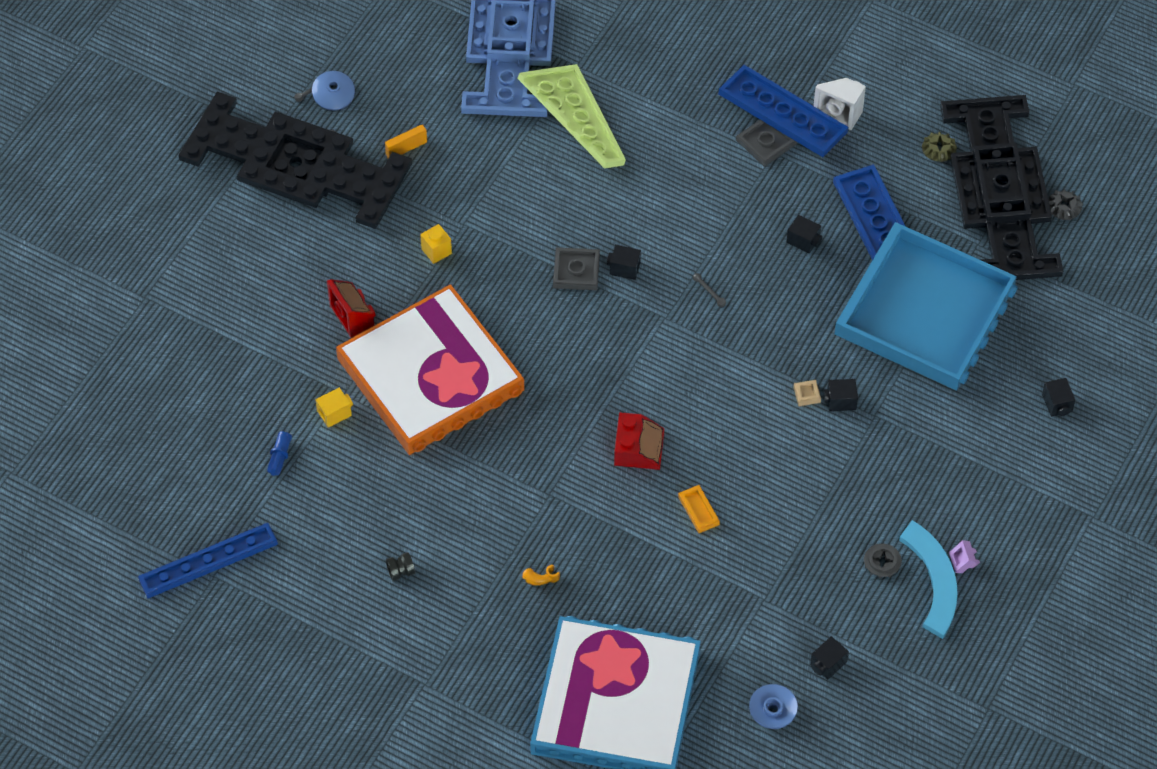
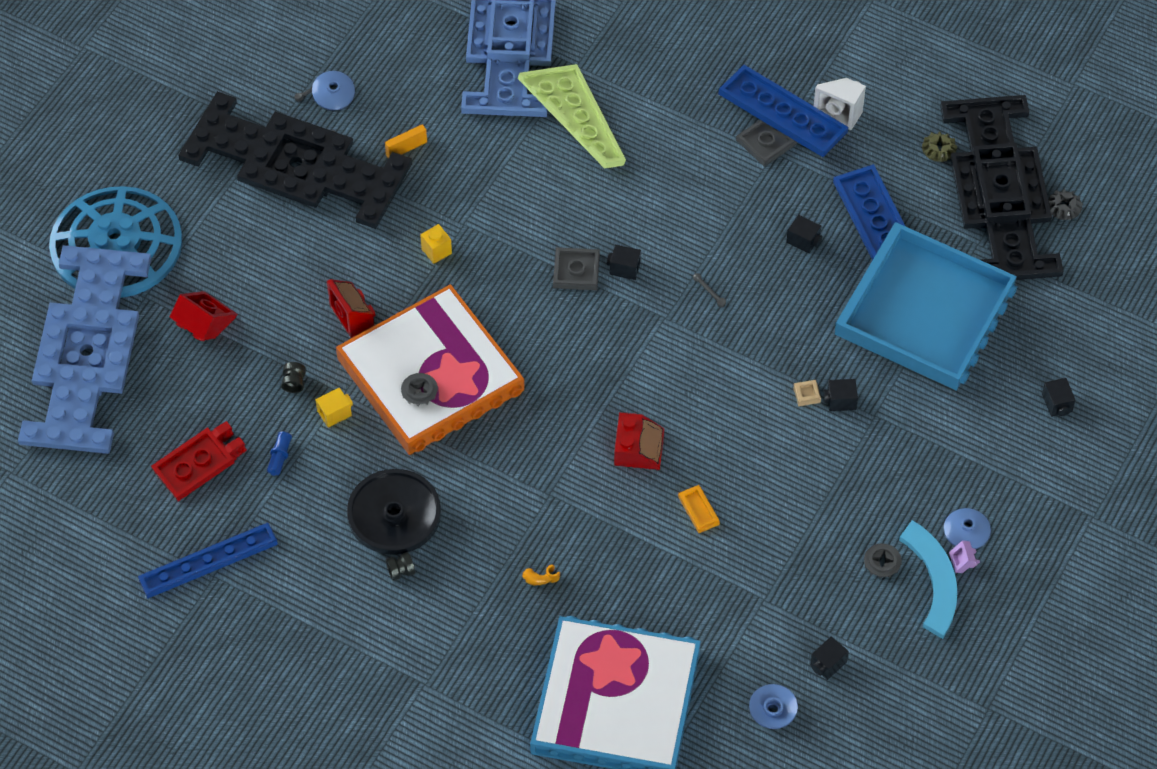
(94, 325): none -> medium blue piece
(122, 224): none -> dark azure dish
(198, 460): none -> red tile
(201, 315): none -> red slope
(293, 379): none -> pearl dark grey wheel
(394, 511): none -> black dish
(417, 381): none -> dark grey gear
(956, 530): none -> medium blue dish

